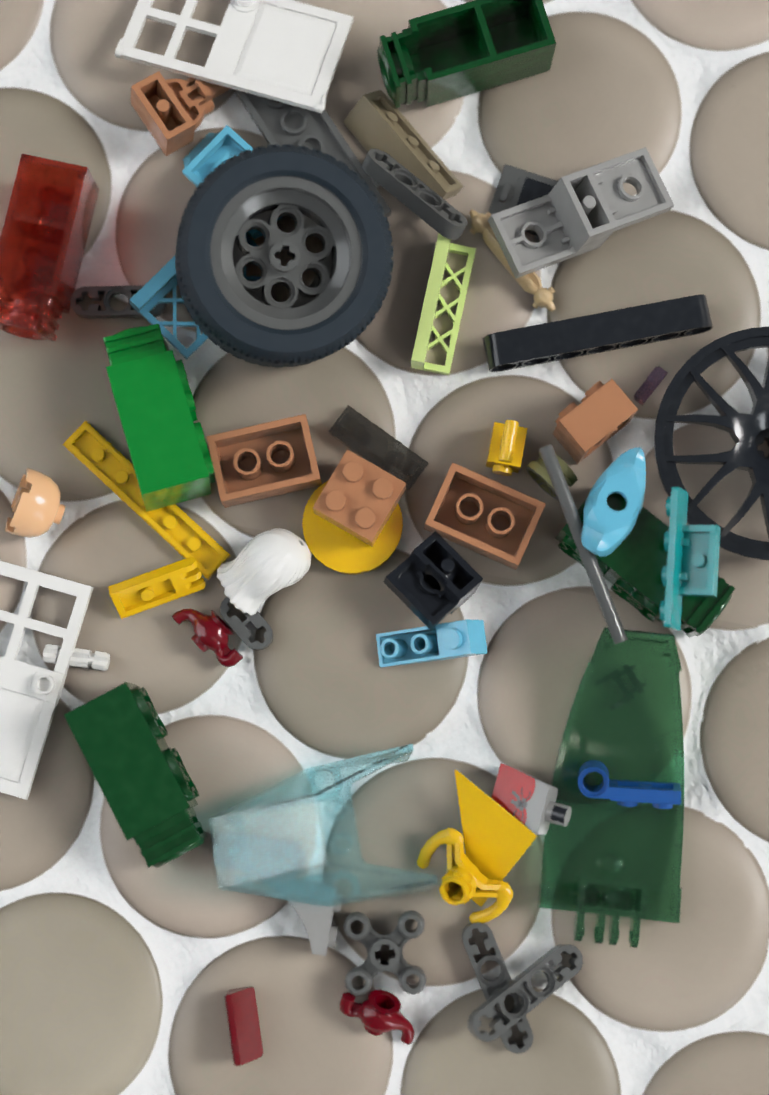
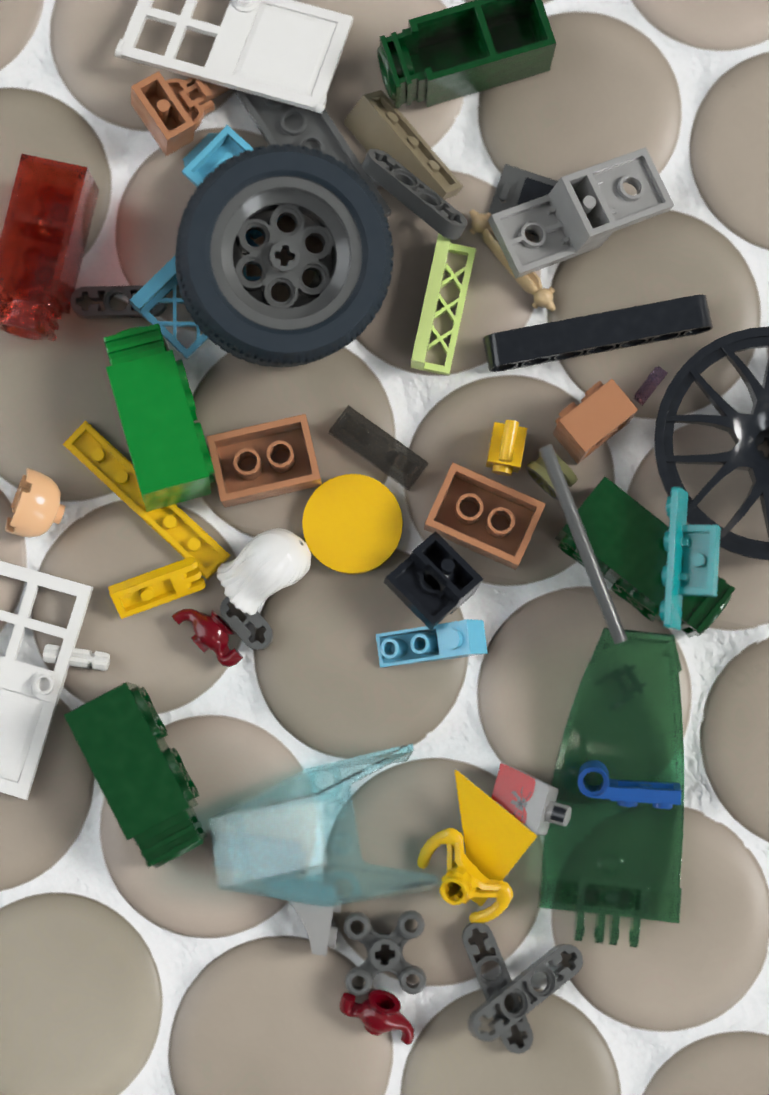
(243, 1025): dark red slope -> none
(359, 498): nougat brick -> none
(607, 528): medium azure piece -> none

